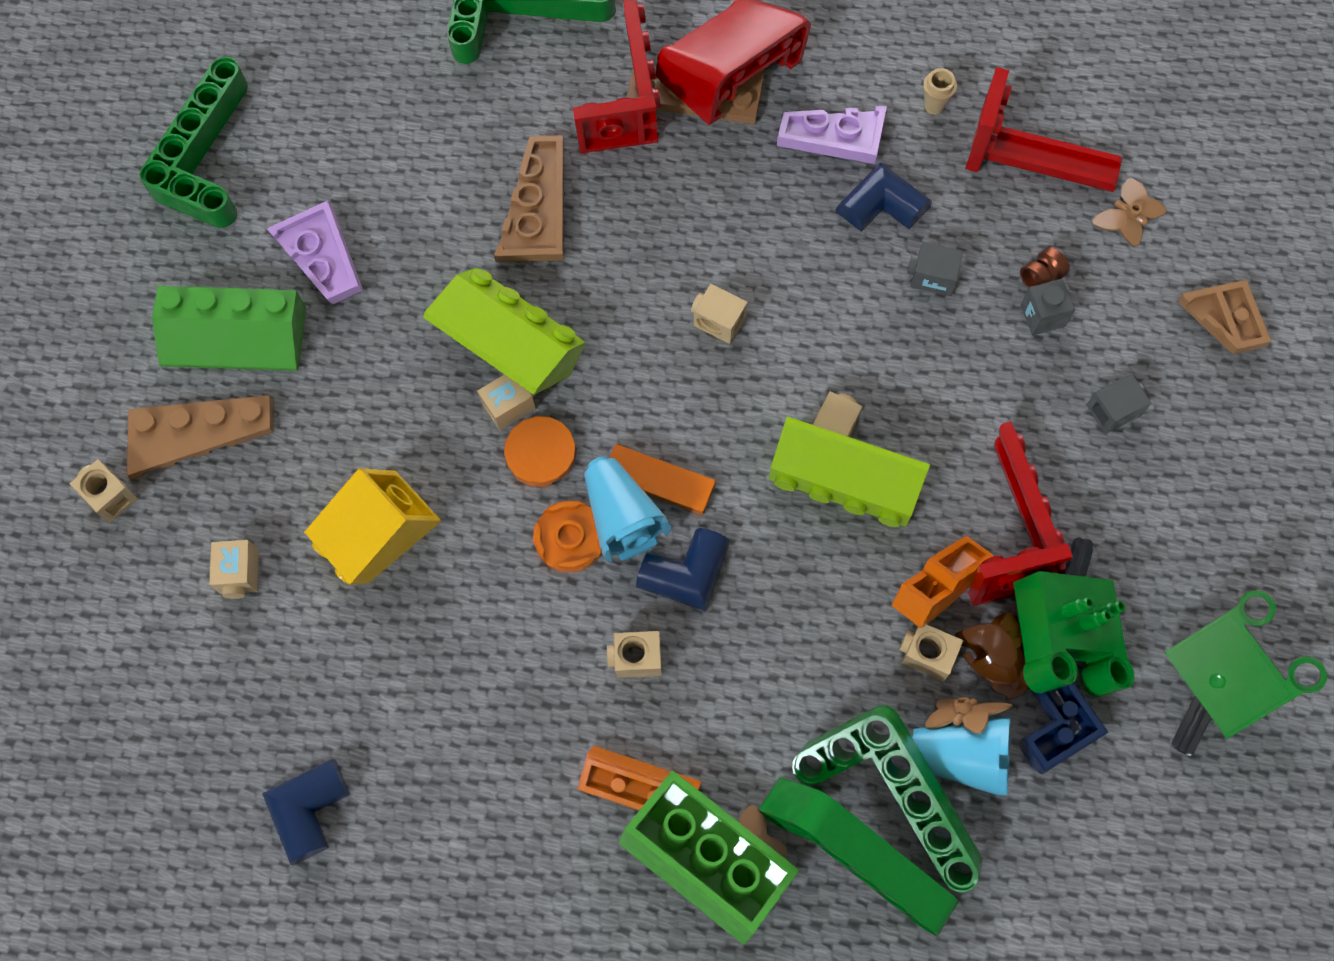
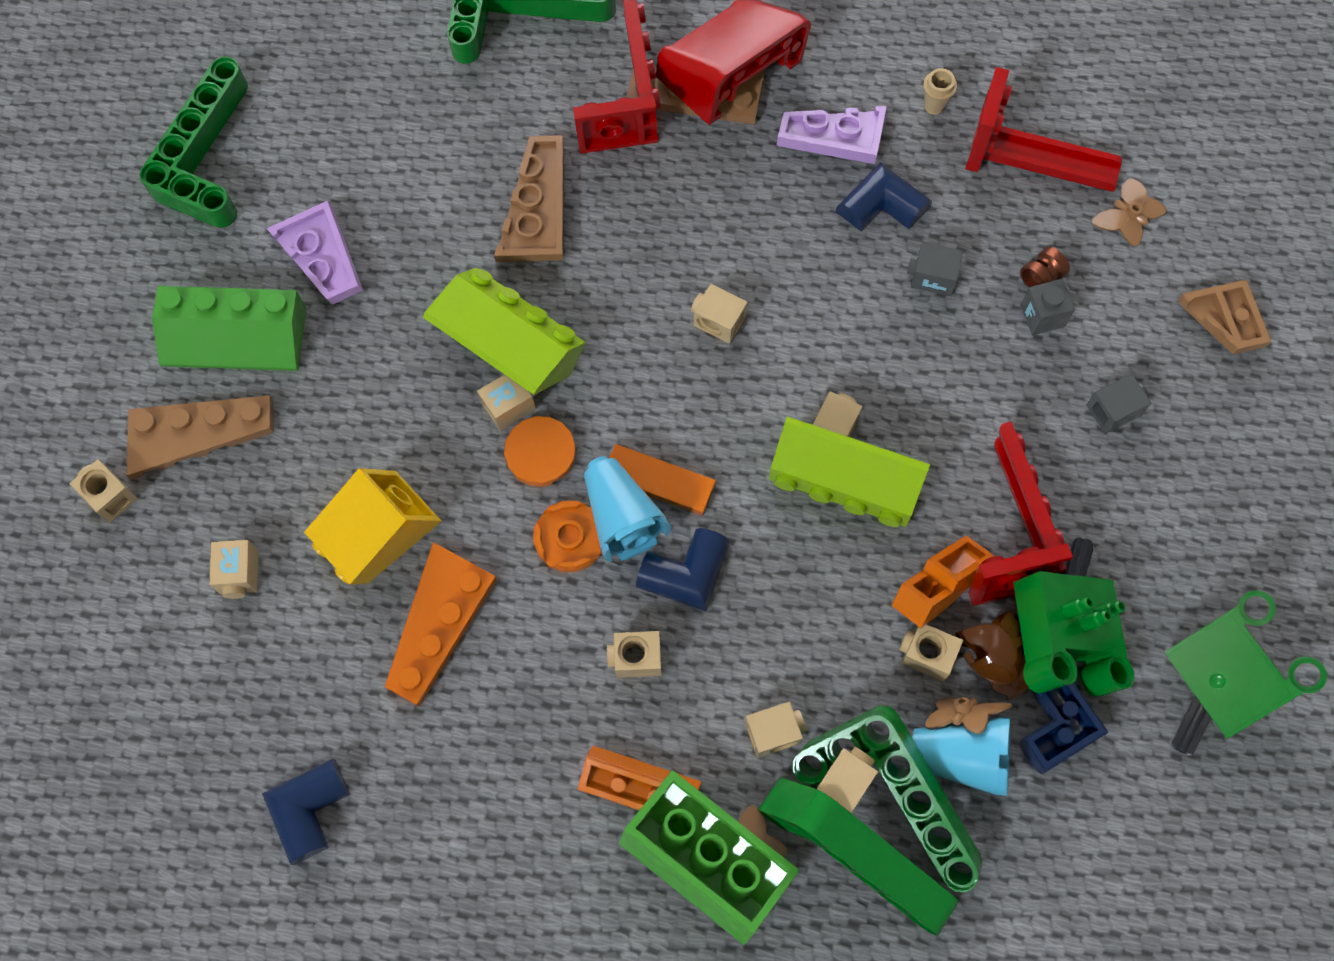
(439, 616): none -> orange wing
(775, 729): none -> tan brick
(849, 778): none -> tan brick

